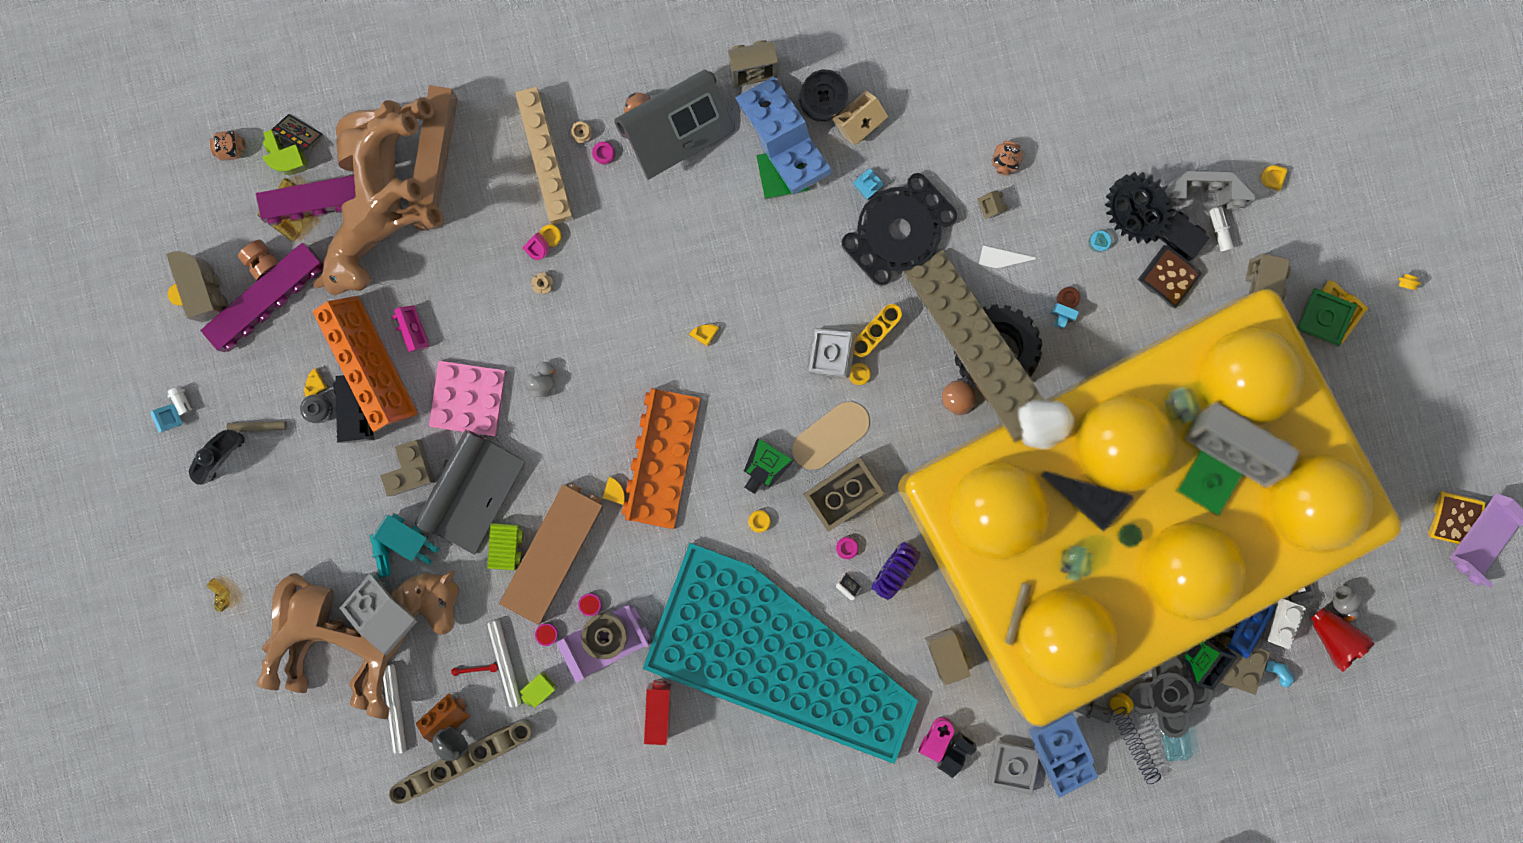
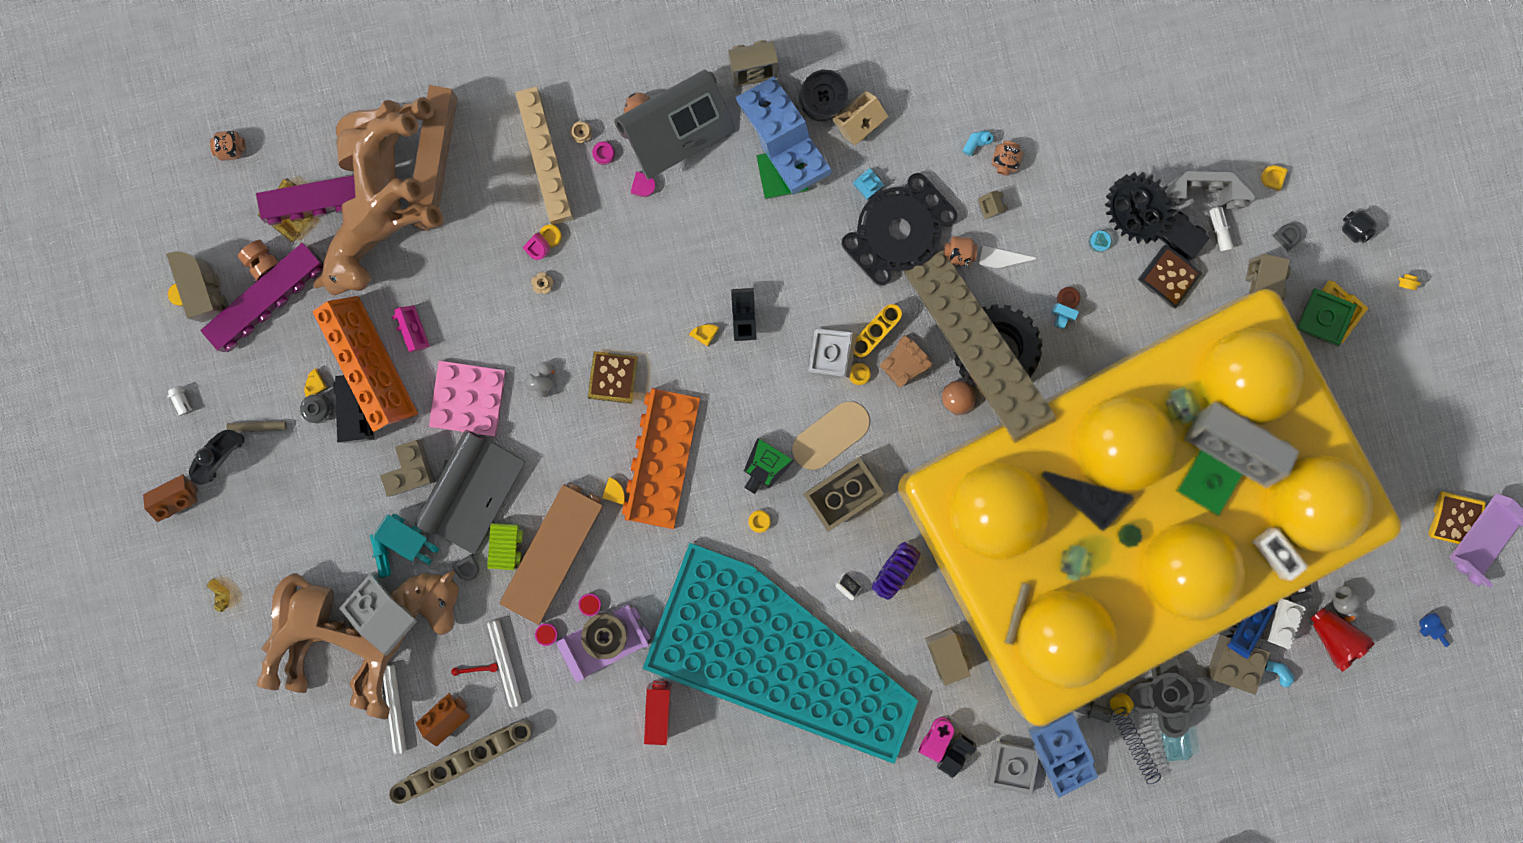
(166, 418): medium azure tile -> none
(170, 498): none -> dark orange brick
(285, 161): lime brick -> none
(297, 132): piece -> none
(449, 744): dark grey hair -> none
(467, 568): none -> dark grey tile
(537, 690): lime brick -> none
(612, 377): none -> slope
(642, 186): none -> dark pink tile
(743, 314): none -> black brick
(847, 548): dark pink tile -> none
(905, 362): none -> medium nougat piece
(961, 251): none -> nougat head
(977, 139): none -> medium azure arm
(1045, 423): white hair -> none
(1209, 662): black torso -> none
(1279, 554): none -> white brick
(1288, 236): none -> dark grey tile
(1359, 226): none -> black head
(1432, 626): none -> blue piece

